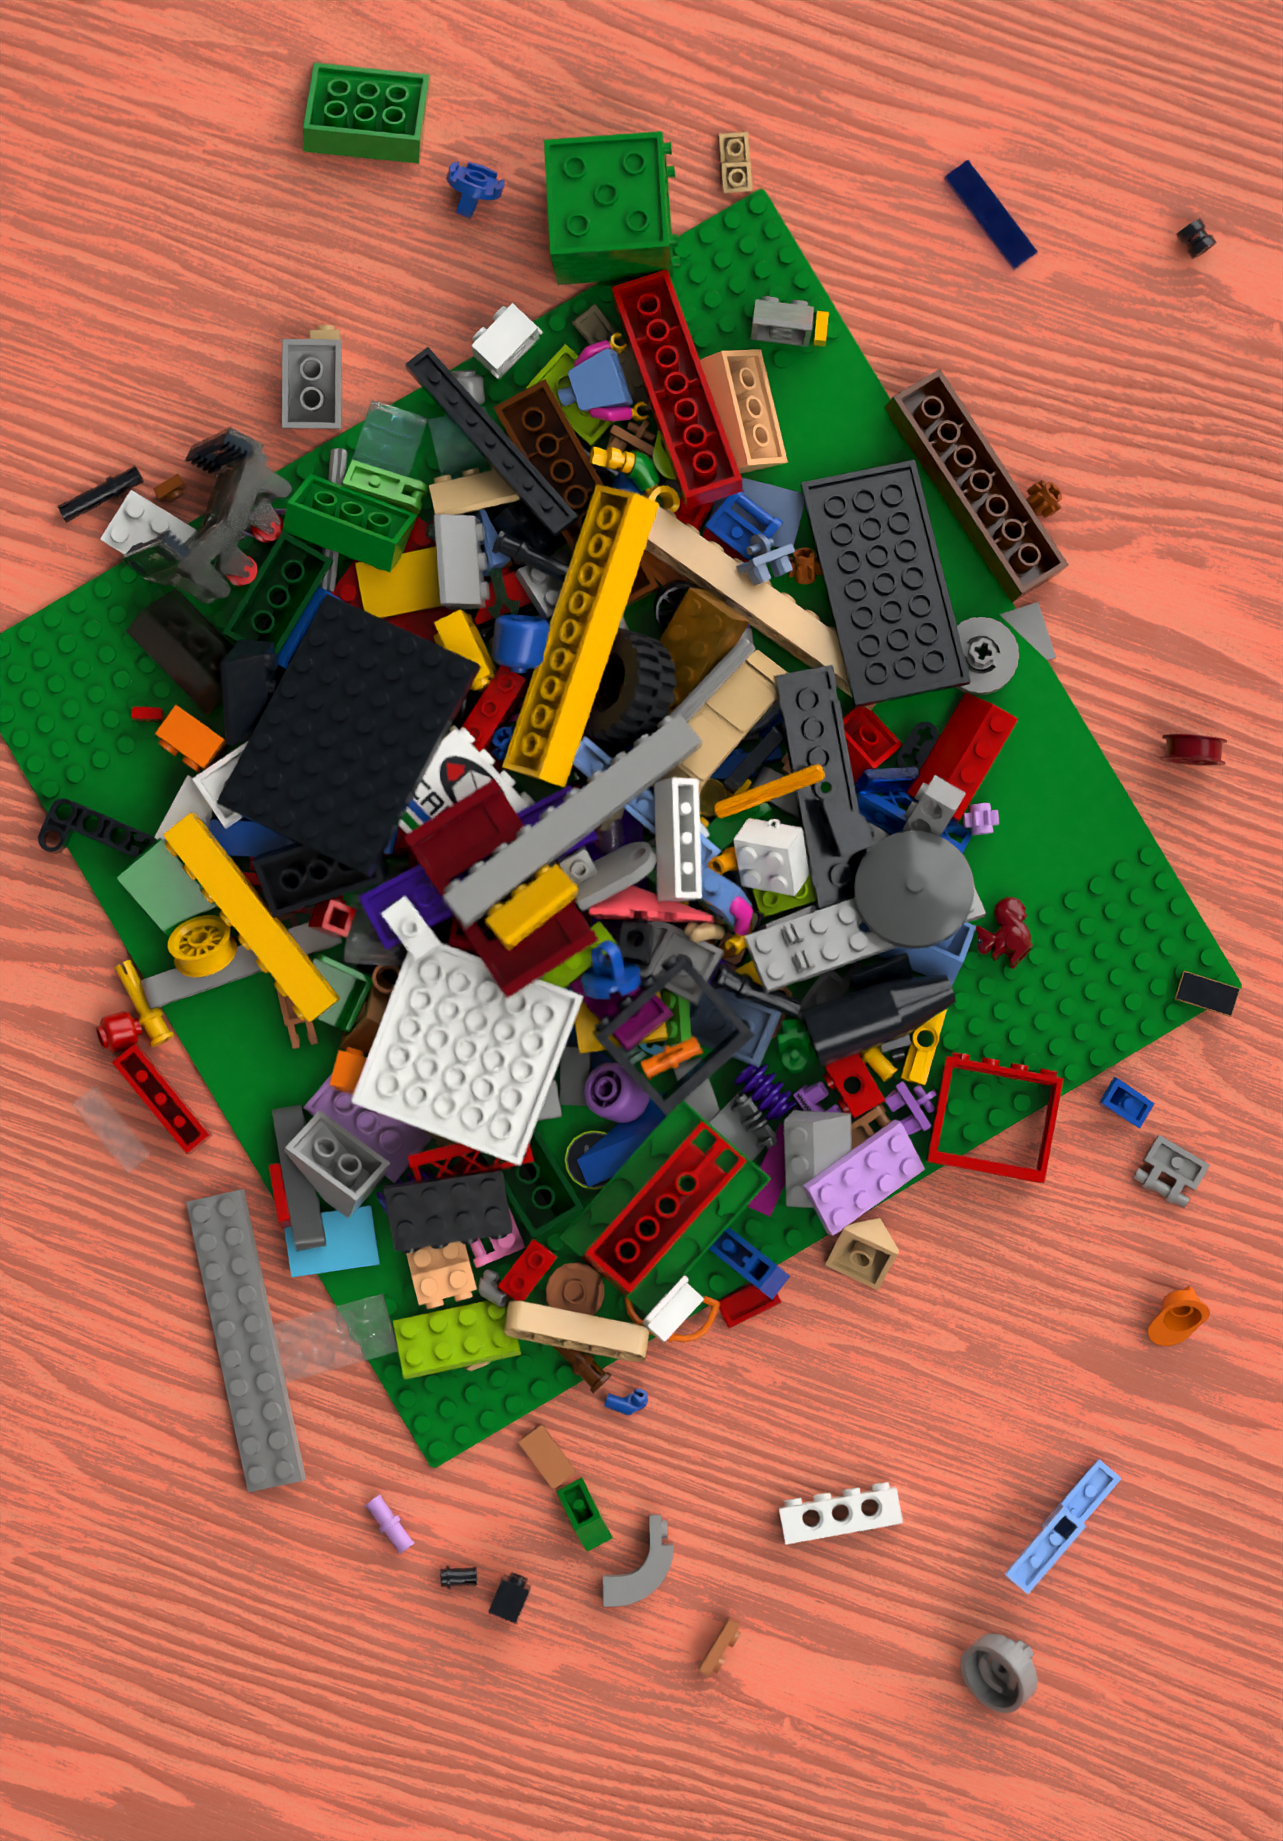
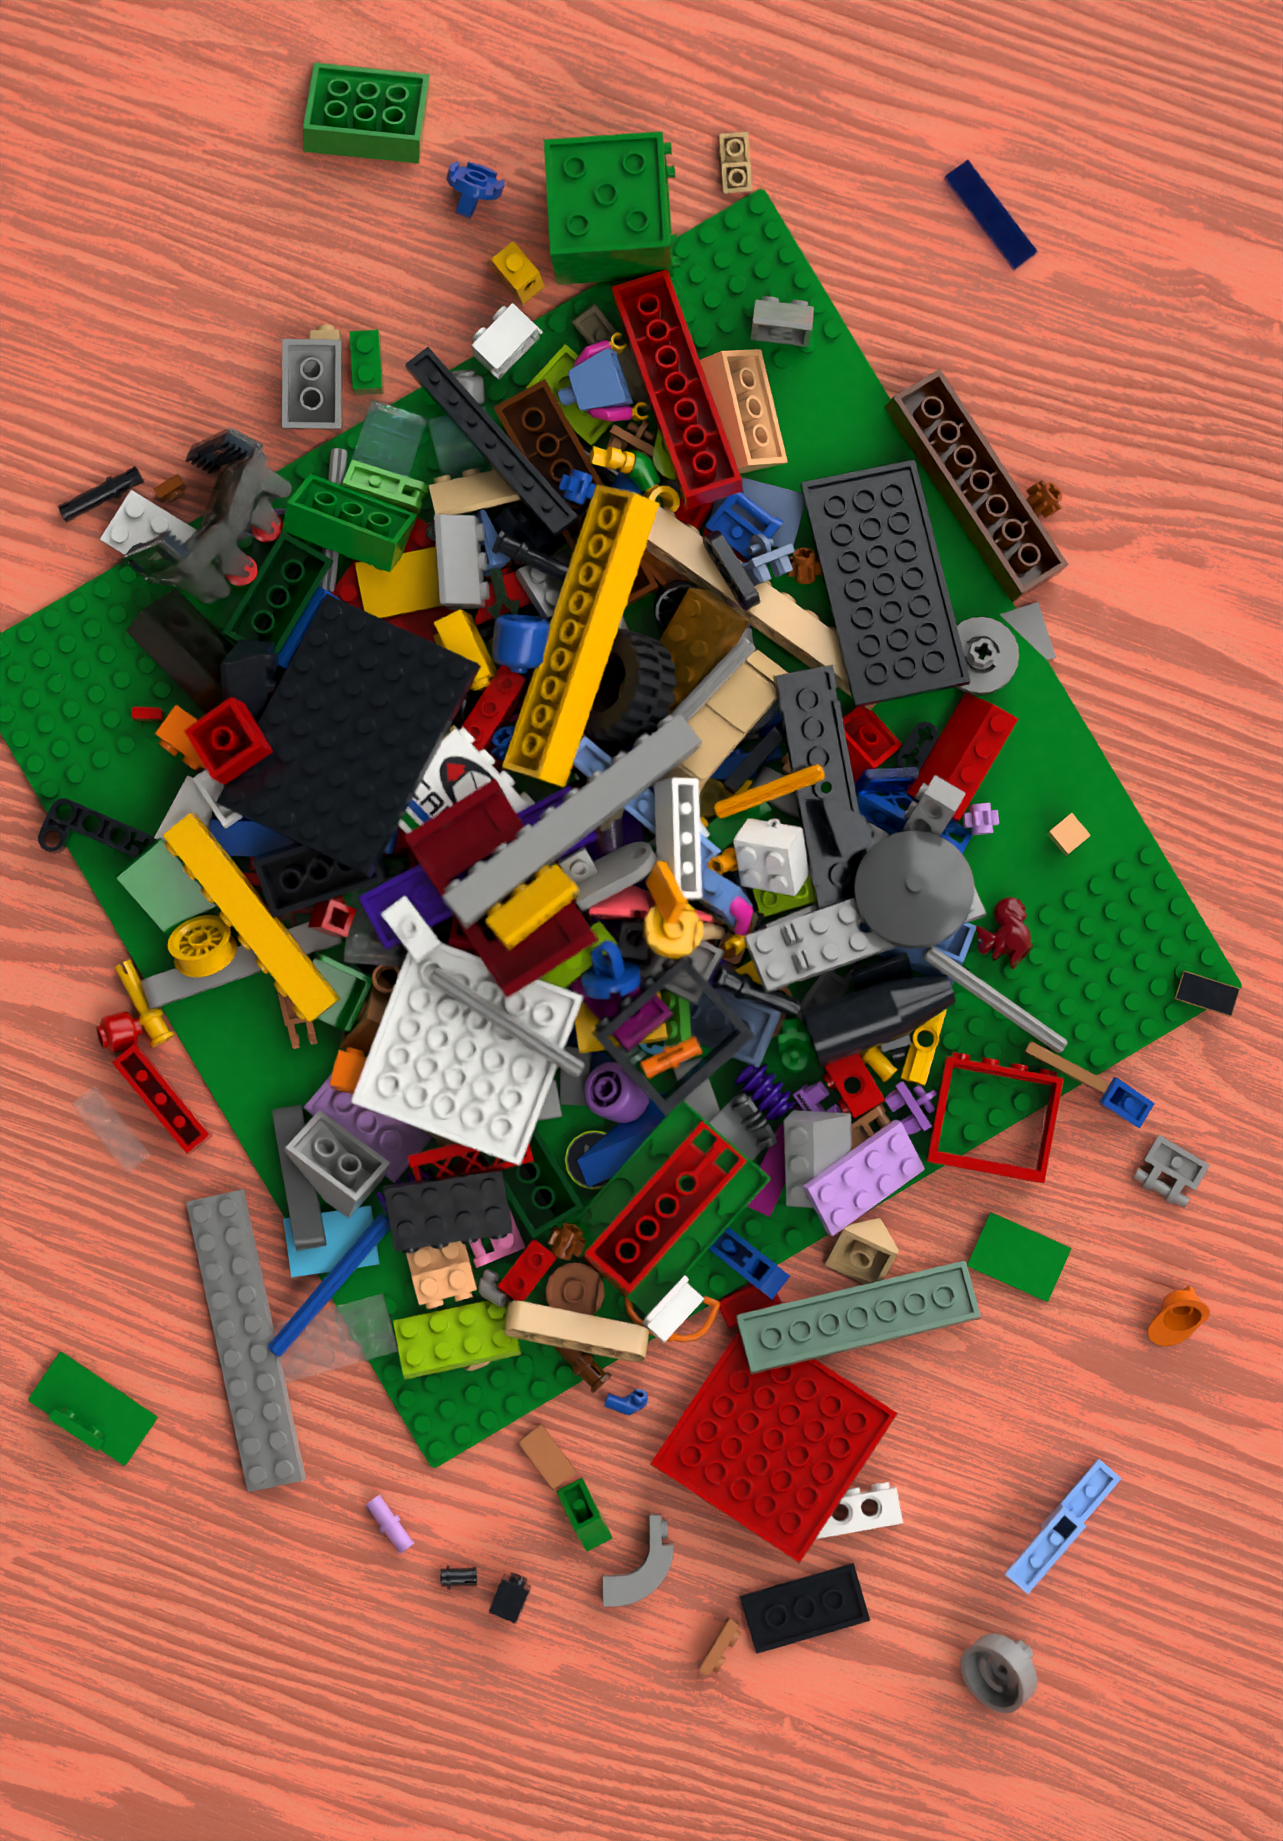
(92, 1409): none -> green bracket
(228, 741): none -> red brick
(280, 1195): red tile -> none
(330, 1285): none -> blue axle
(366, 362): none -> green brick
(506, 1022): none -> light grey axle
(517, 272): none -> yellow torso
(566, 1241): none -> dark orange gear
(577, 487): none -> blue gear
(666, 892): none -> light orange tile
(673, 939): none -> yellow tile
(731, 570): none -> black beam
(774, 1446): none -> red plate
(805, 1608): none -> black tile
(821, 328): yellow tile -> none
(858, 1317): none -> sand green plate
(994, 999): none -> light grey axle
(1018, 1257): none -> green tile
(1066, 1067): none -> medium nougat tile
(1068, 834): none -> light nougat piece
(1193, 749): dark red wheel -> none
(1201, 243): black wheel -> none

